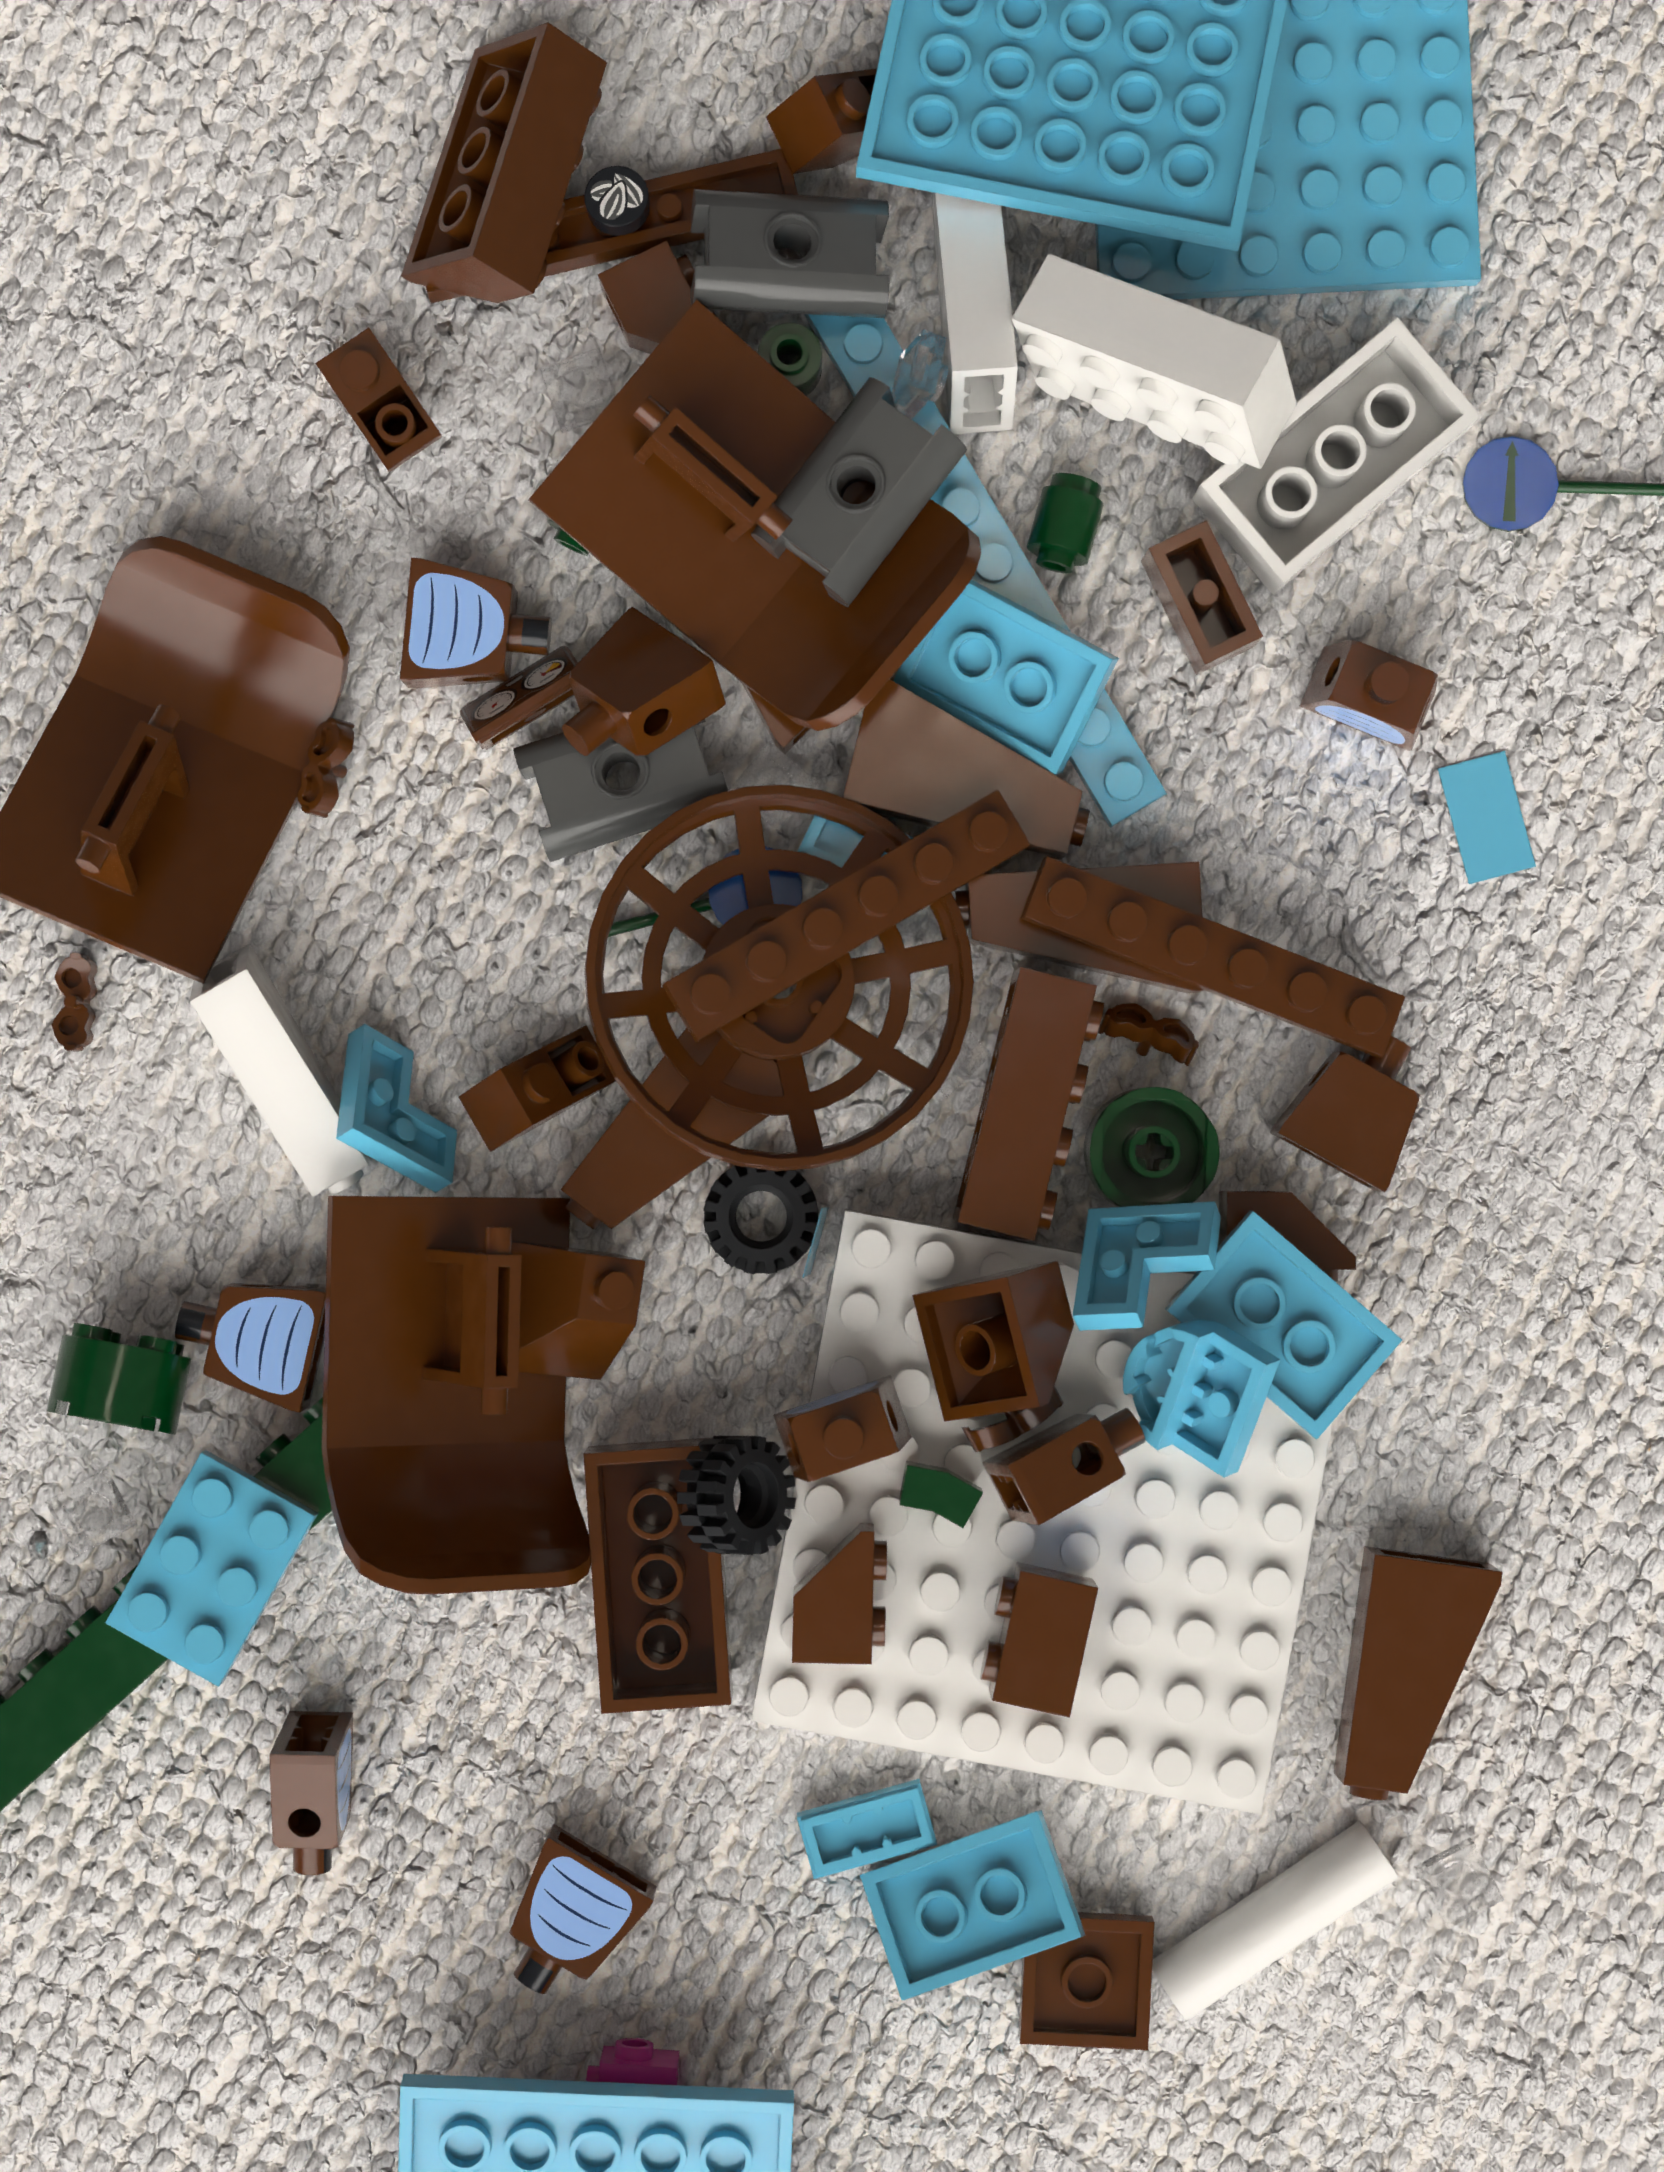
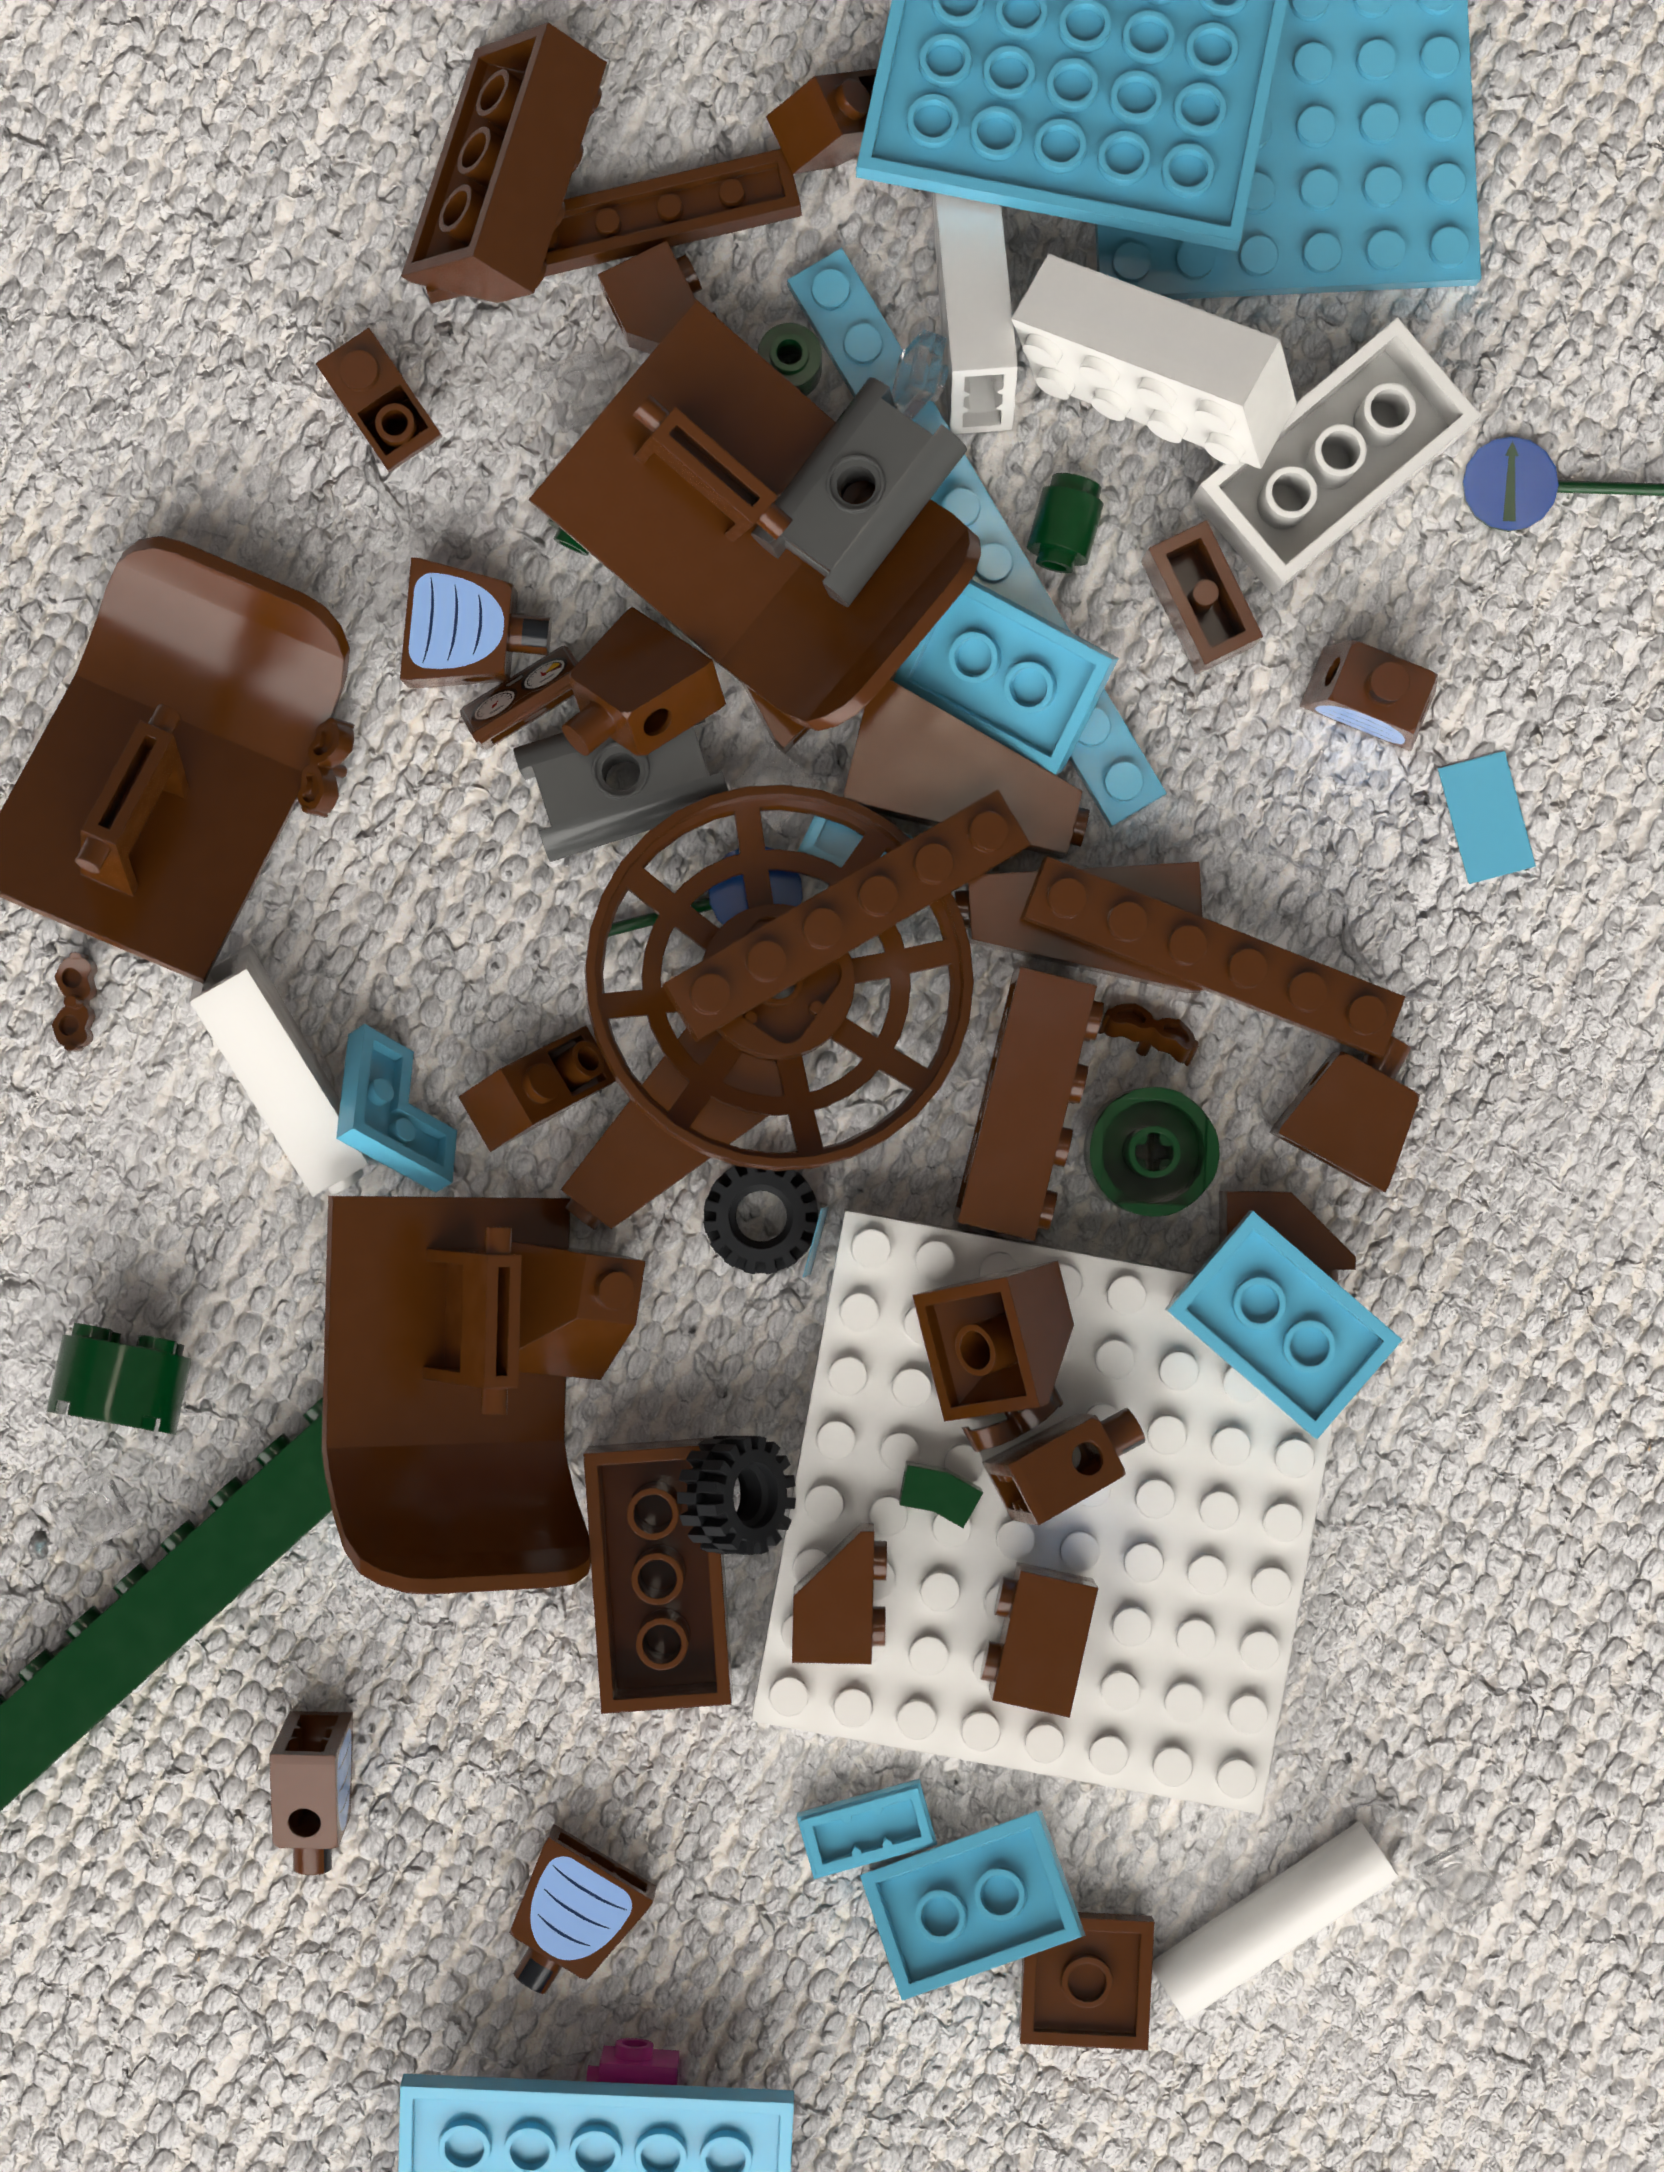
(211, 1568): medium azure plate -> none
(261, 1339): torso -> none
(617, 200): tile -> none
(829, 233): dark grey piece -> none
(843, 1430): reddish brown torso -> none
(1128, 1246): medium azure plate -> none
(1200, 1390): medium azure slope -> none
(1405, 1658): reddish brown slope -> none

